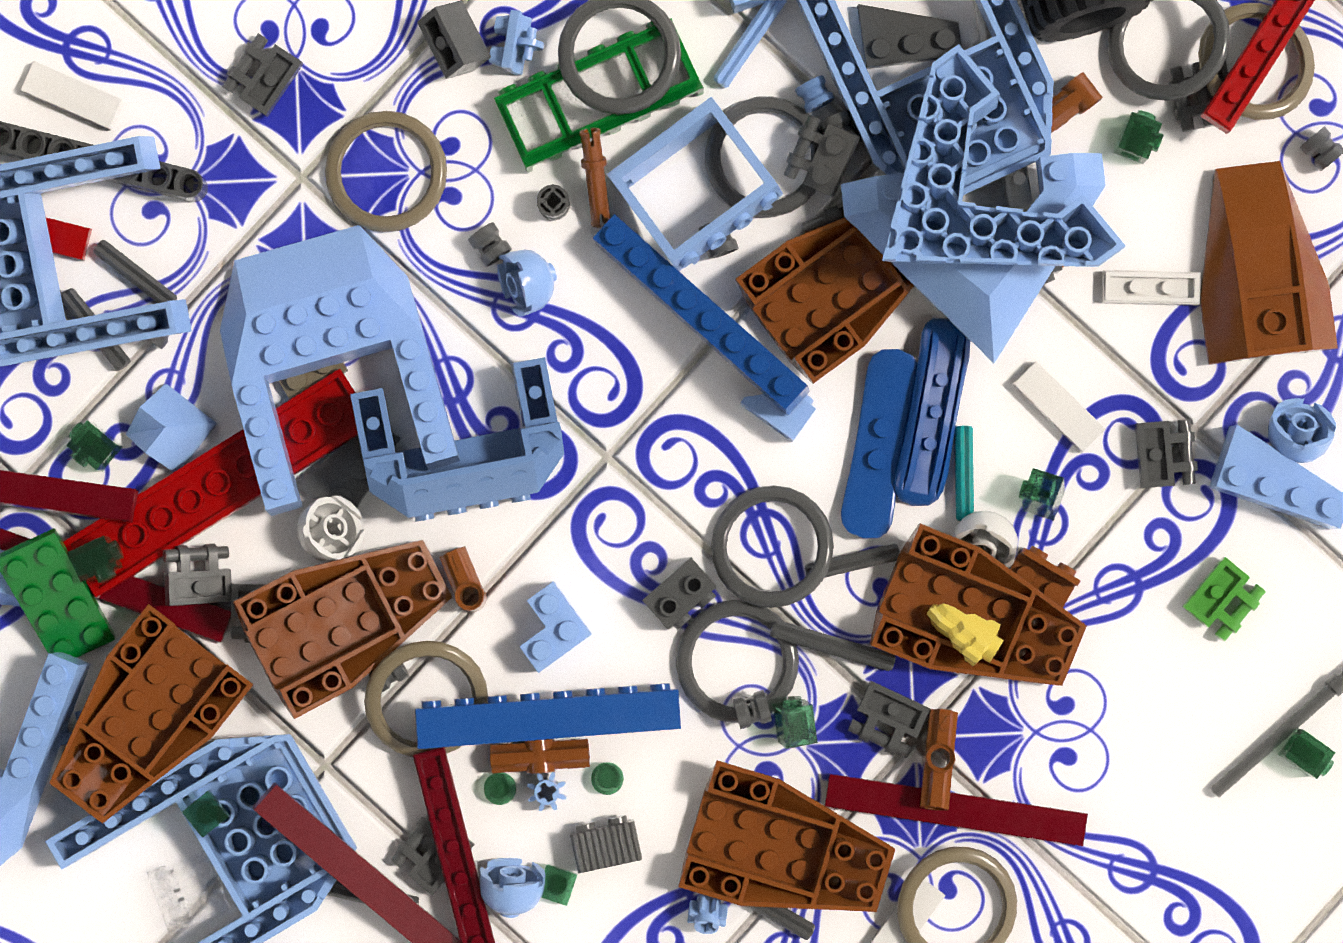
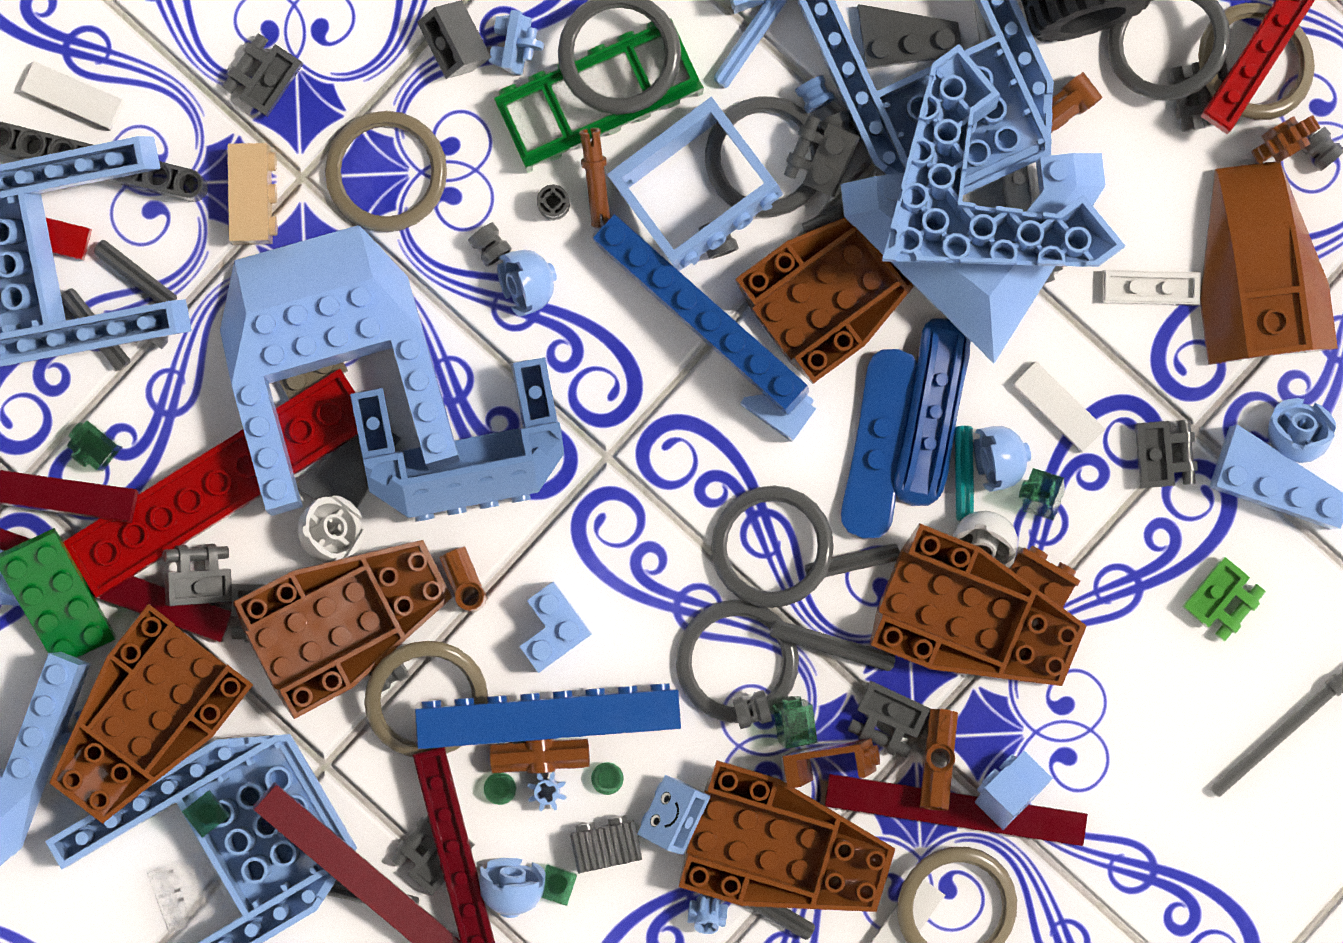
(97, 560): clear green brick -> none
(170, 428): light blue slope -> none
(251, 194): none -> tan brick
(673, 815): none -> light blue brick
(680, 594): dark grey brick -> none
(798, 763): none -> dark orange panel
(968, 632): light yellow rock -> none
(1000, 457): none -> light blue cylinder
(1013, 789): none -> light blue brick
(1139, 137): clear green brick -> none
(1285, 139): none -> dark orange gear
(1308, 754): clear green brick -> none

